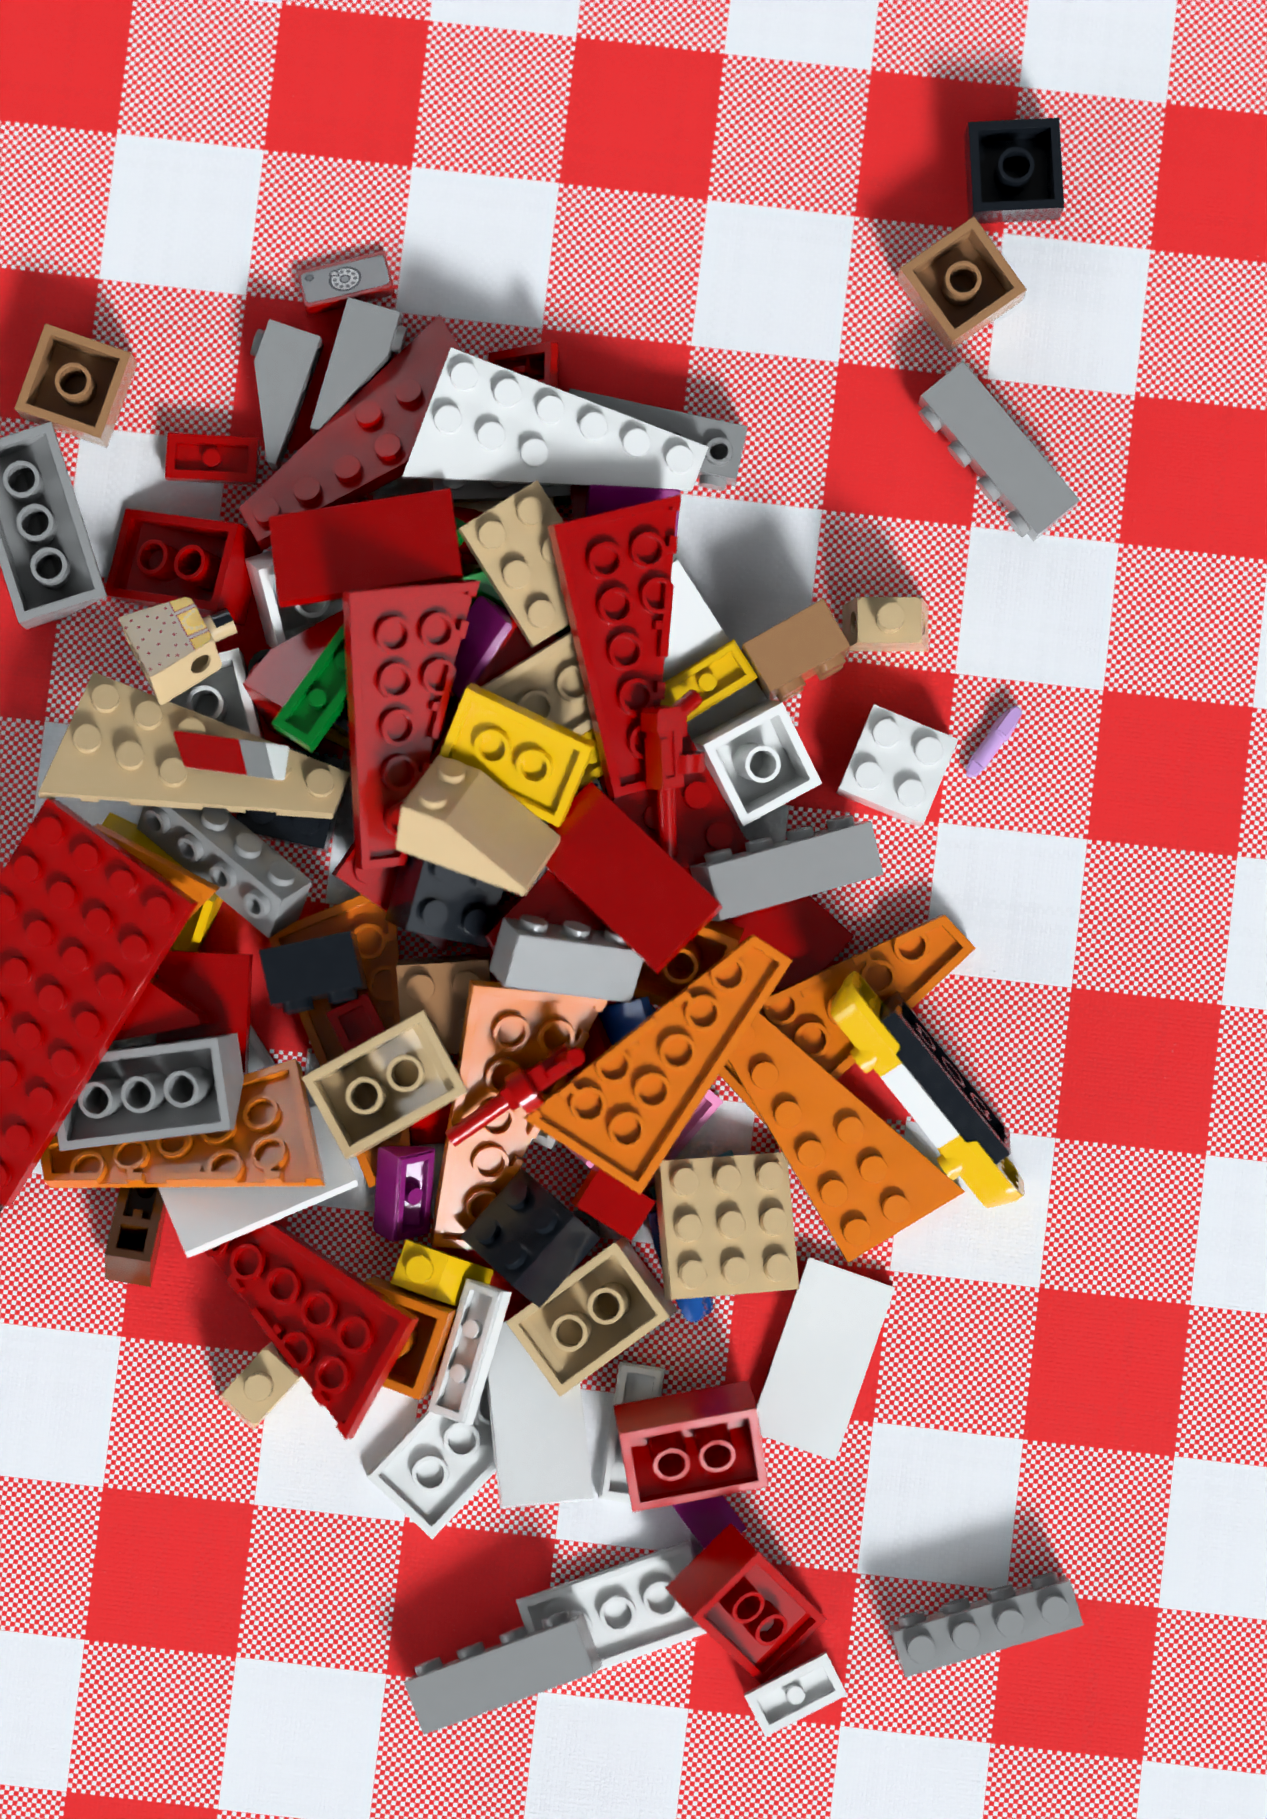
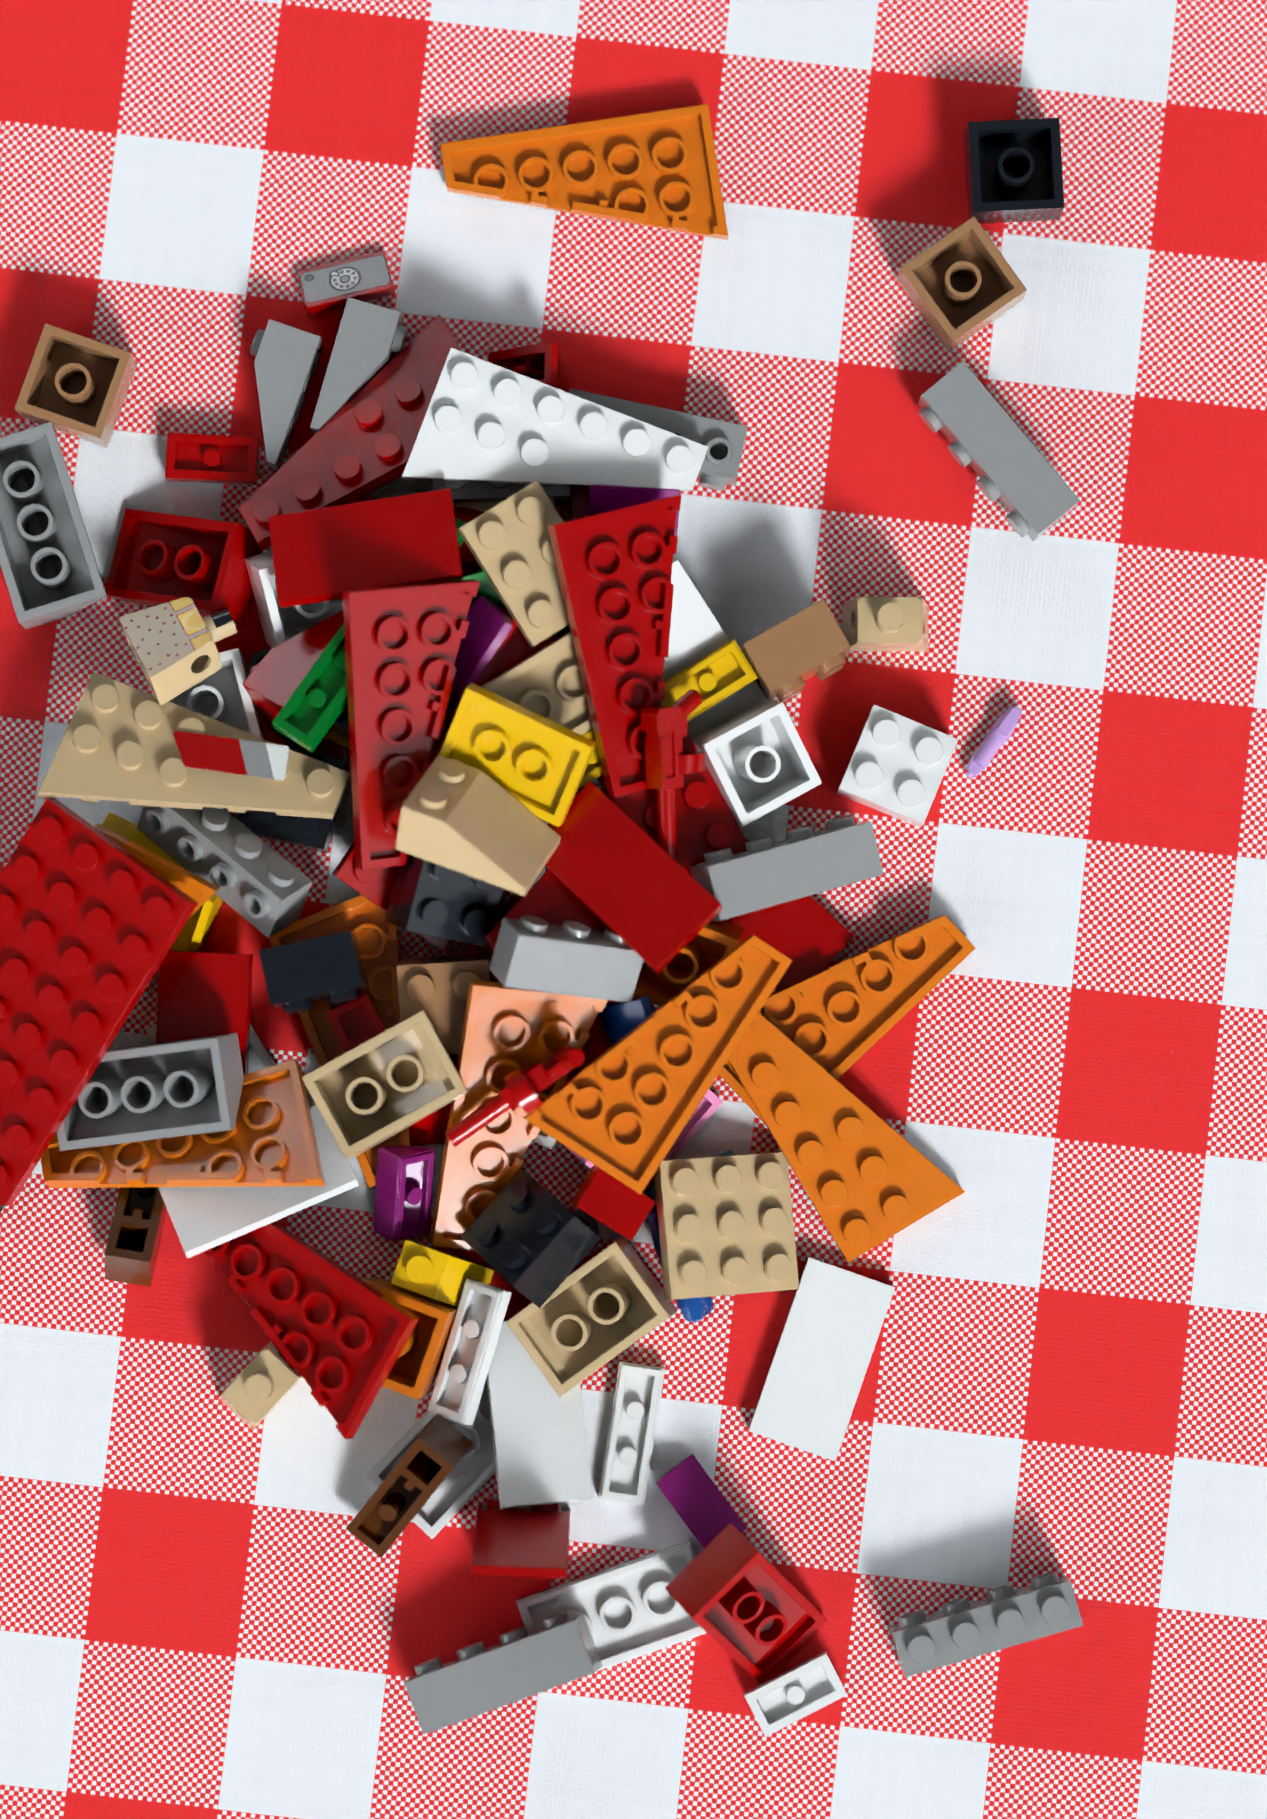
(161, 1011): red slope -> none
(409, 1485): none -> reddish brown slope
(521, 1541): none -> red slope
(622, 169): none -> orange wing
(691, 1446): red slope -> none
(930, 1088): piece -> none

